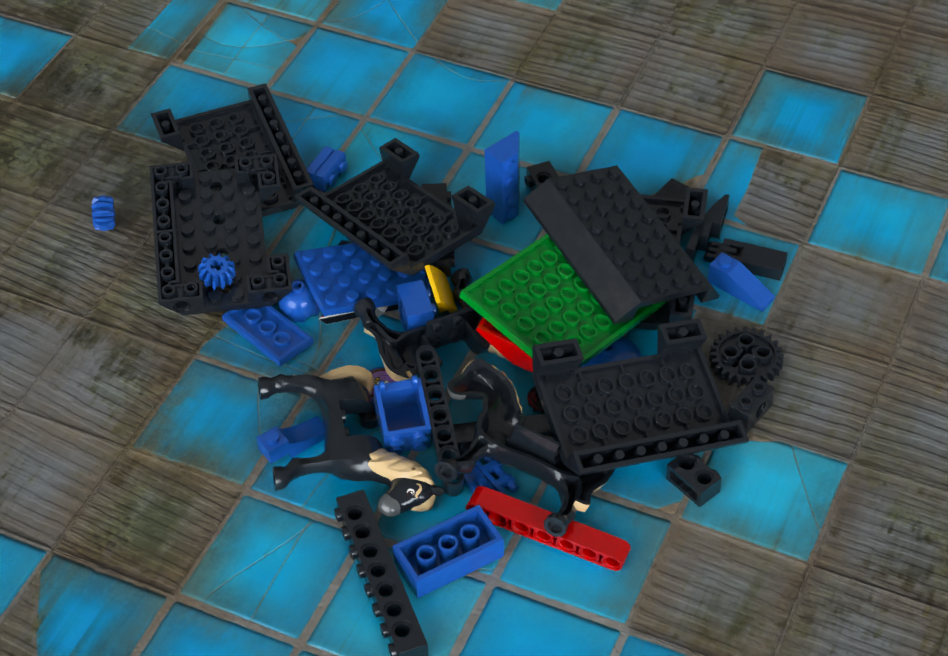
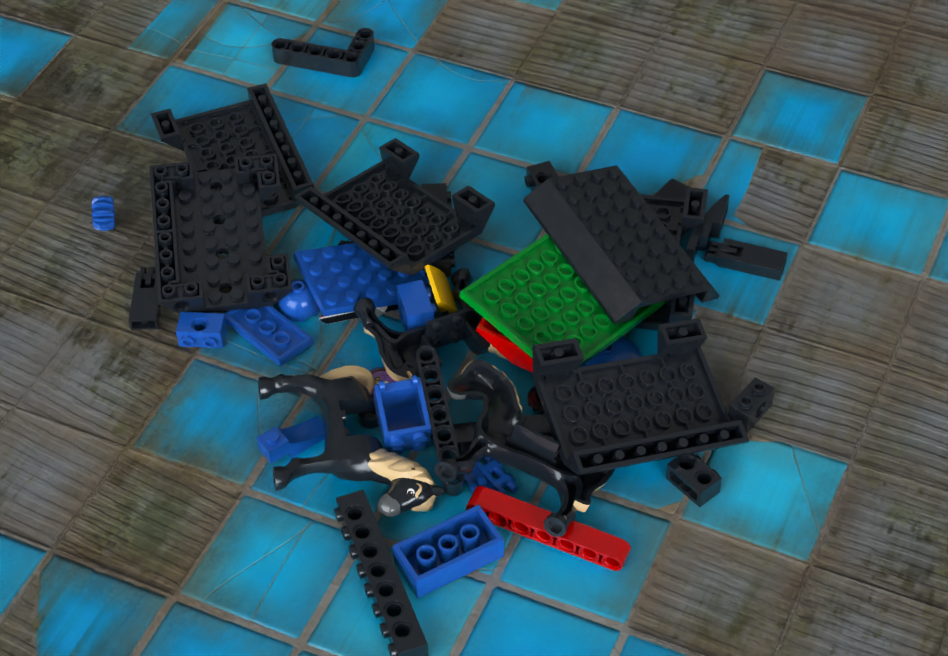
(145, 301): none -> black hinge
(201, 329): none -> blue brick
(216, 271): blue gear -> none
(324, 58): none -> black beam
(326, 168): blue brick -> none
(503, 177): blue slope -> none
(739, 282): blue slope -> none
(745, 356): black gear -> none

